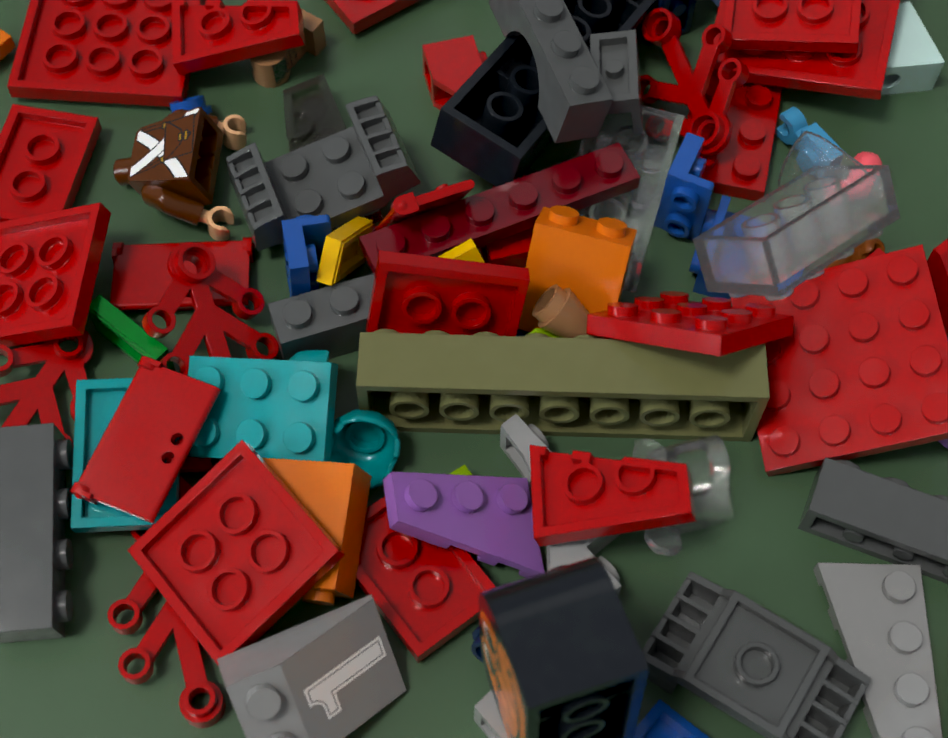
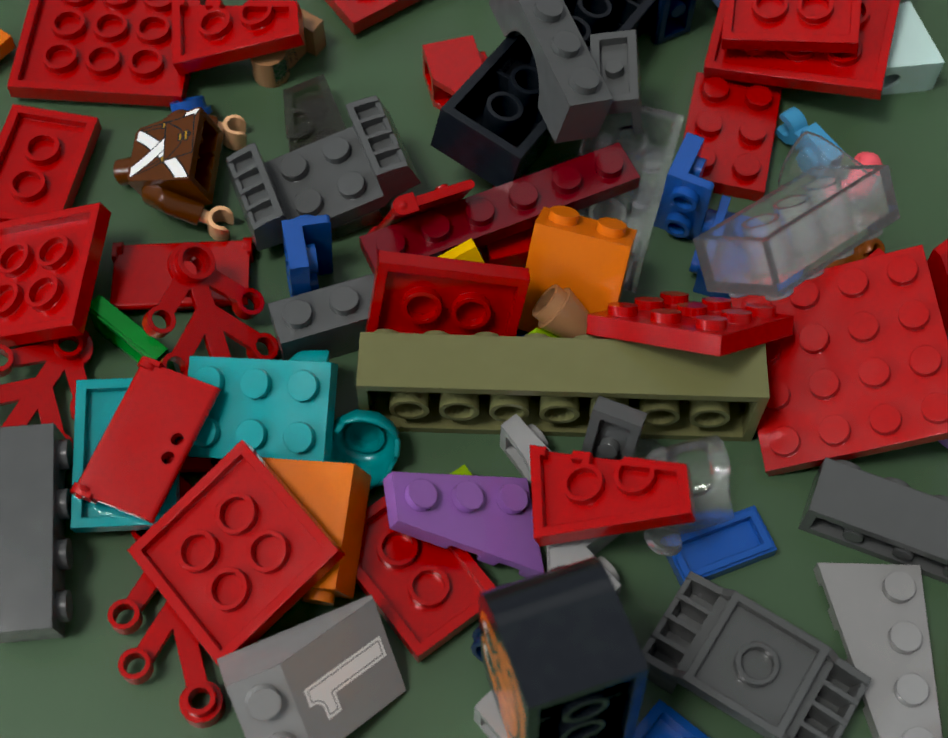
(342, 251): yellow tile -> none
(613, 430): none -> dark grey plate
(694, 84): red plant -> none
(724, 547): none -> blue tile

